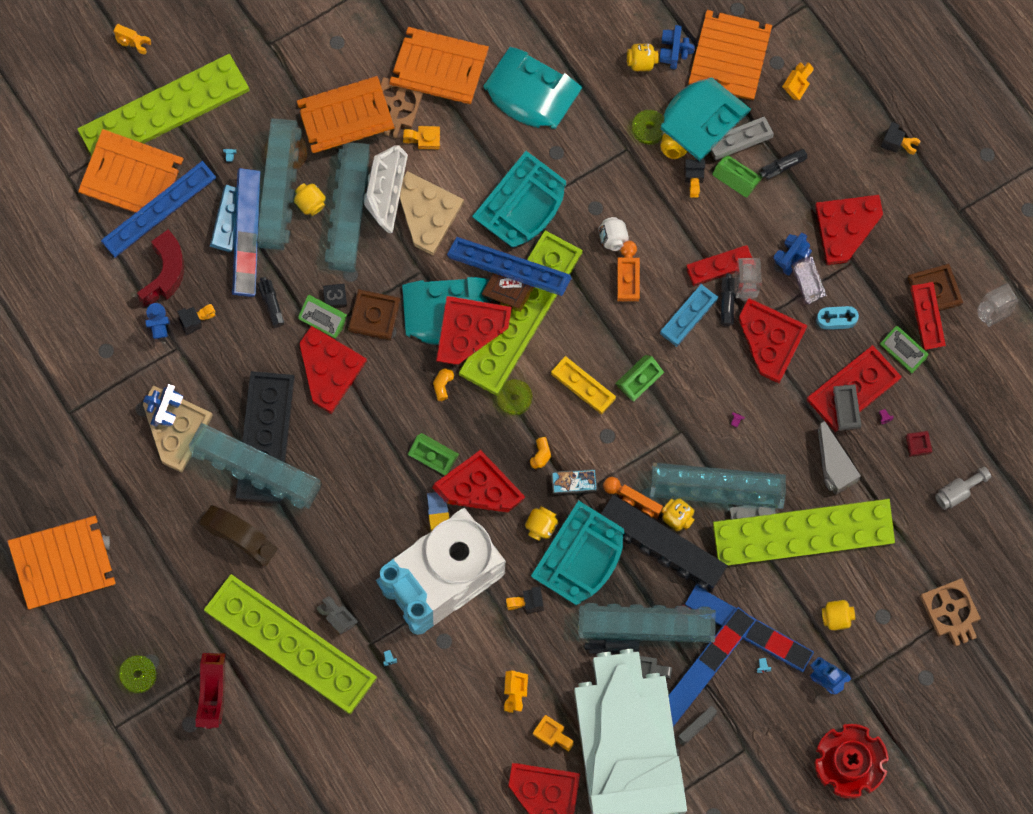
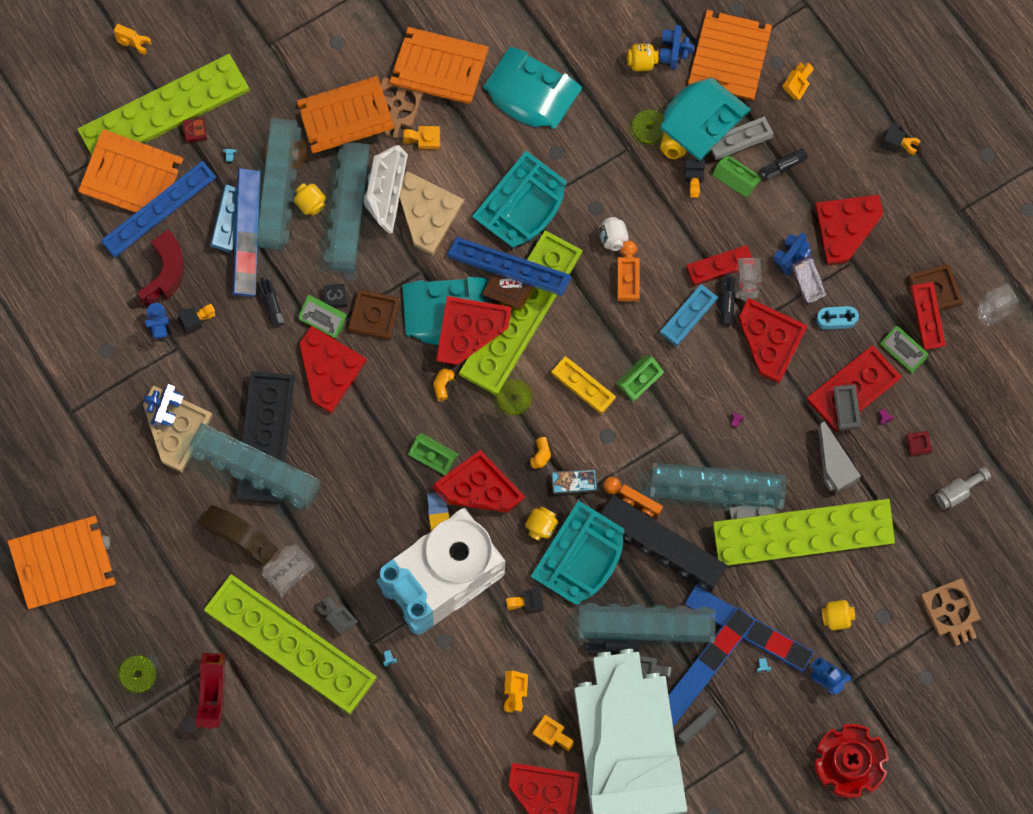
(195, 130): none -> tile
(287, 569): none -> clear brick
(678, 514): yellow head -> none

